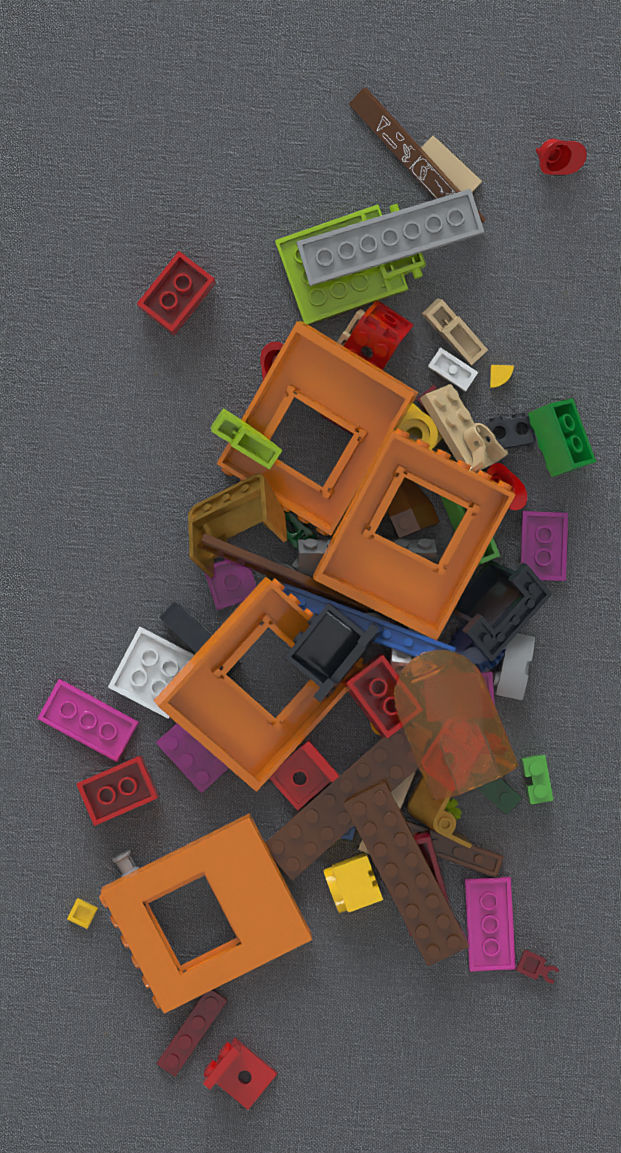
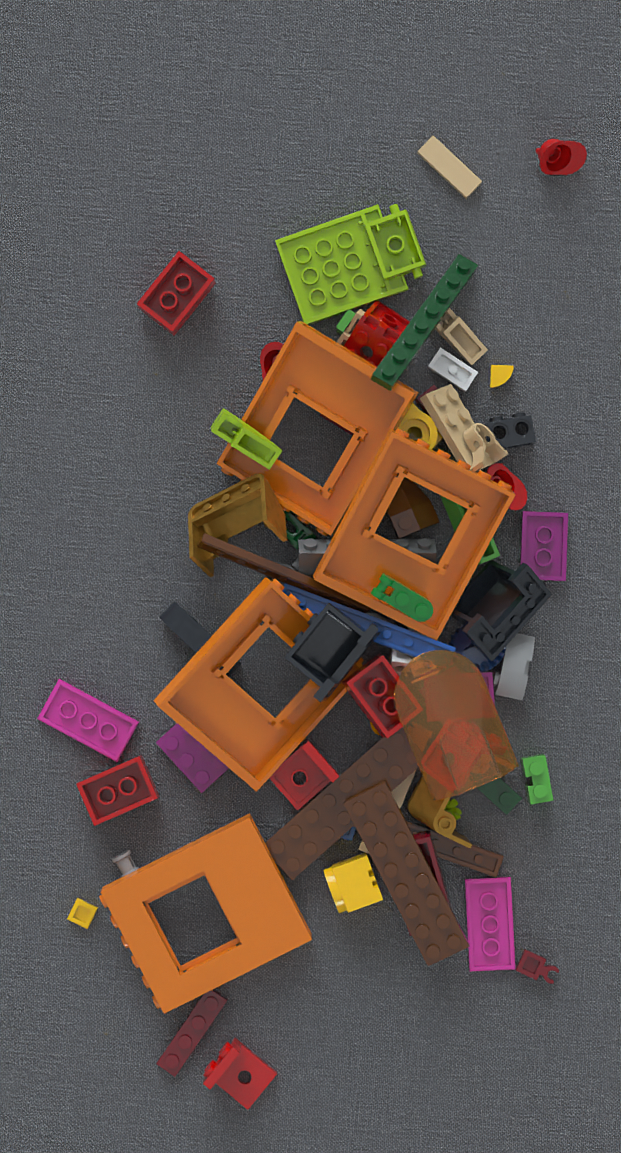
(148, 668): white plate -> none
(230, 583): magenta plate -> none
(345, 321): none -> bright green tile
(390, 237): light grey plate -> none
(403, 146): reddish brown tile -> none
(403, 599): none -> green plate
(424, 322): none -> dark green plate
(561, 437): green brick -> none

